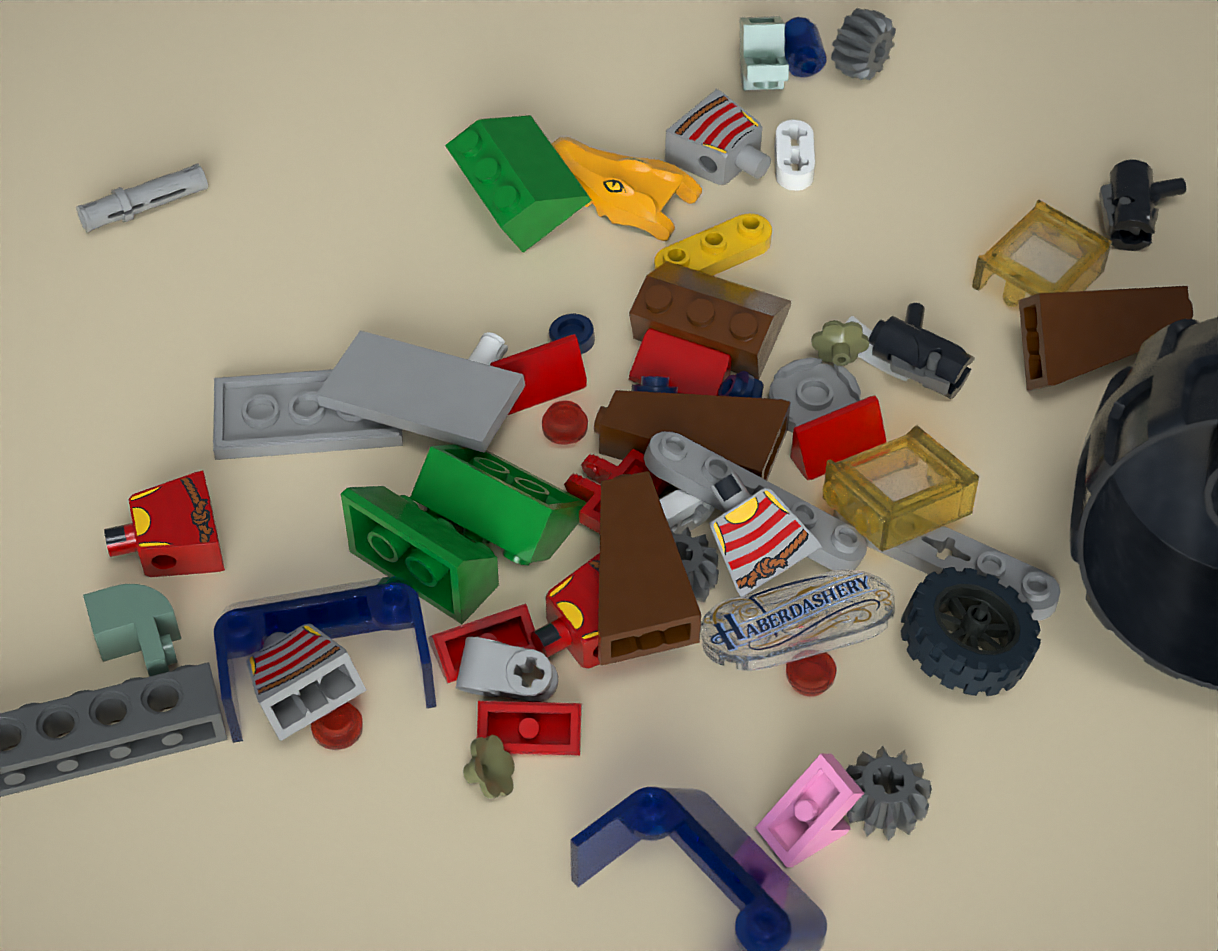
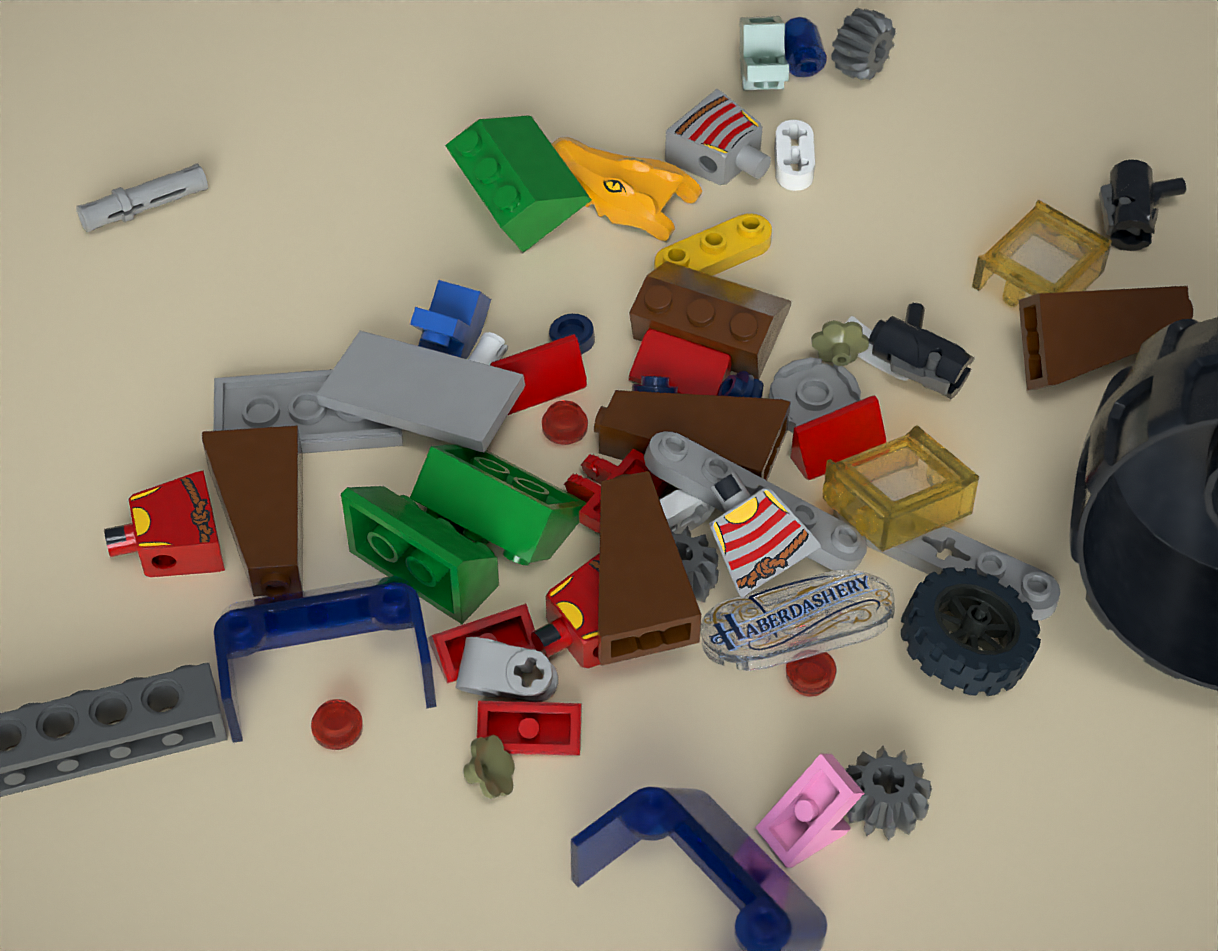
(131, 621): sand green brick -> none
(262, 499): none -> reddish brown slope
(302, 678): light grey torso -> none
(453, 319): none -> blue brick

